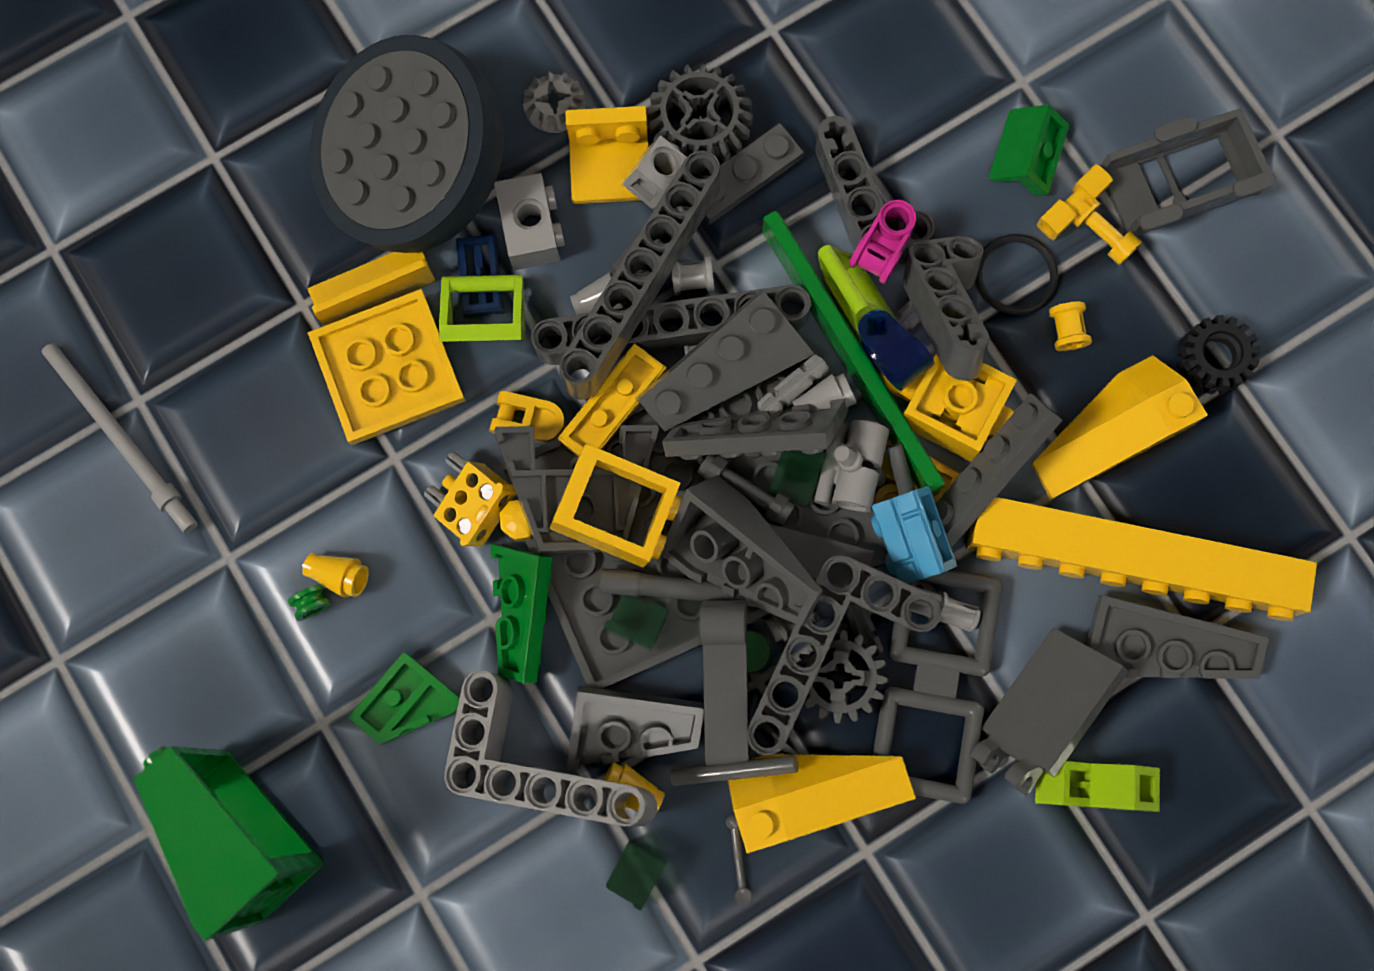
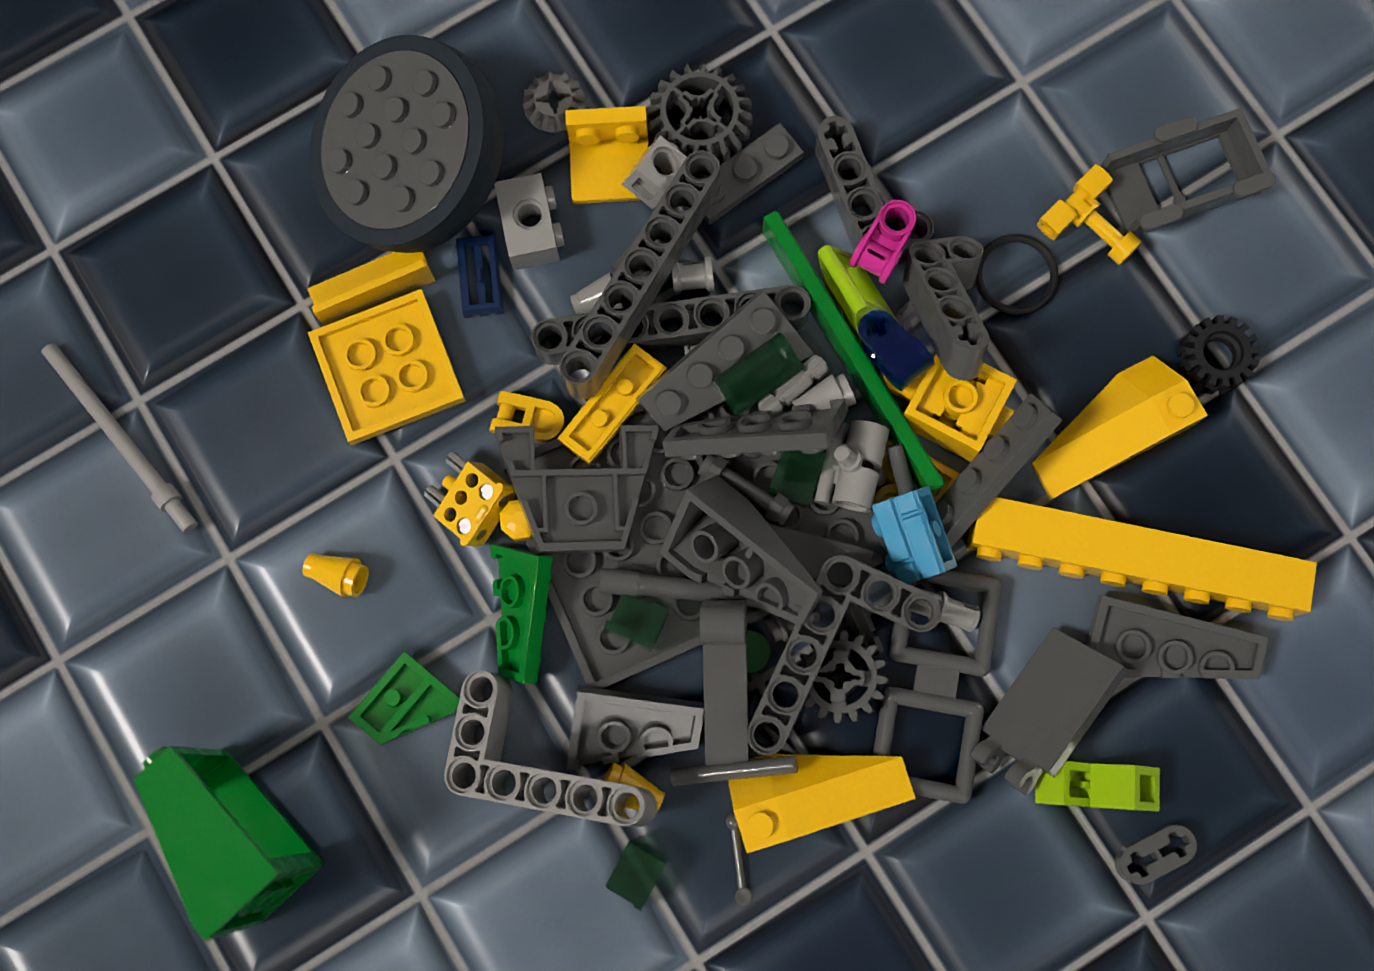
(309, 602): green bush -> none
(481, 332): lime tile -> none
(667, 508): yellow window -> none
(758, 374): none -> clear green tile
(1030, 148): green panel -> none
(1070, 326): yellow bush -> none
(1161, 863): none -> dark grey beam

